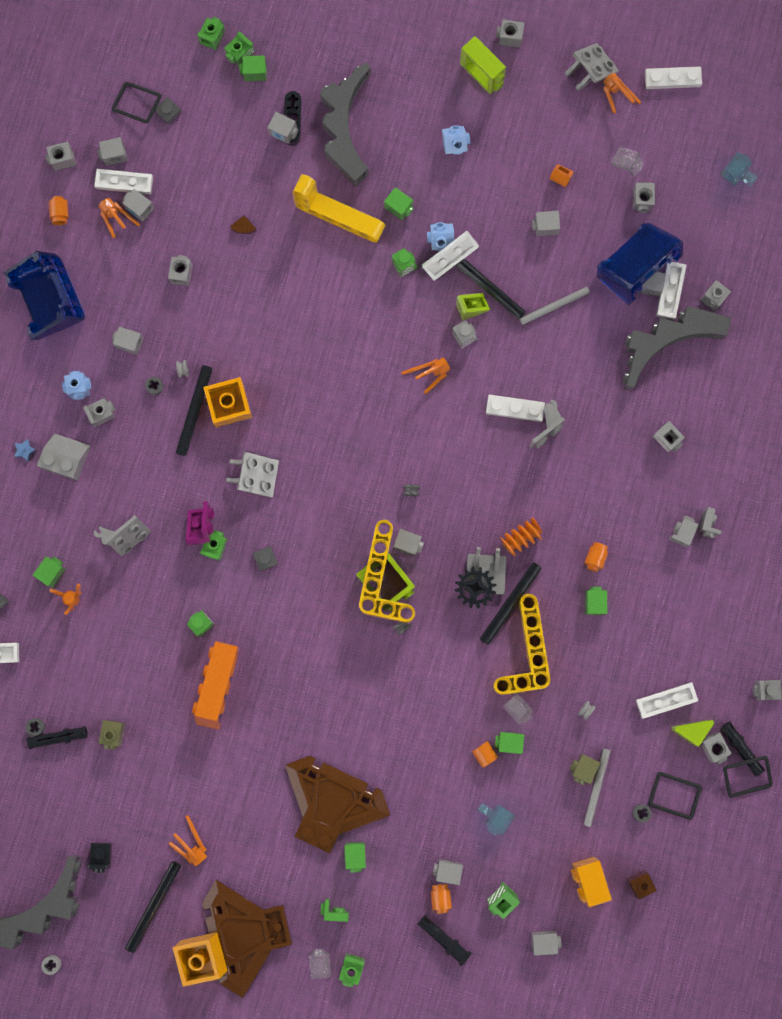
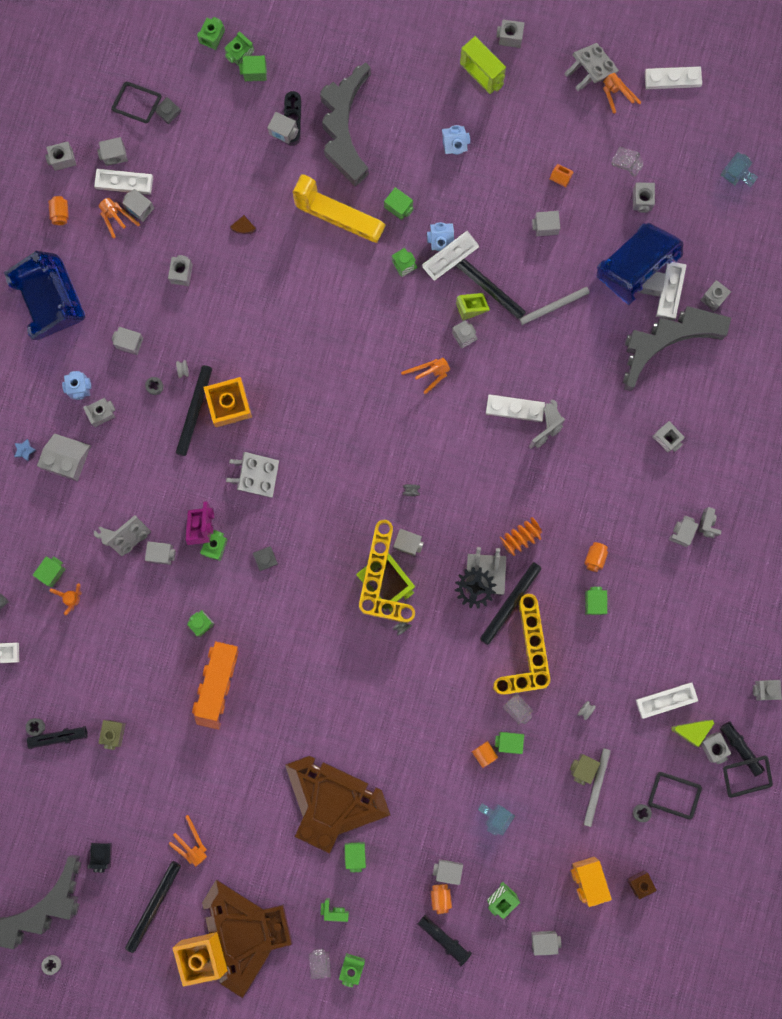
(160, 553): none -> light grey brick

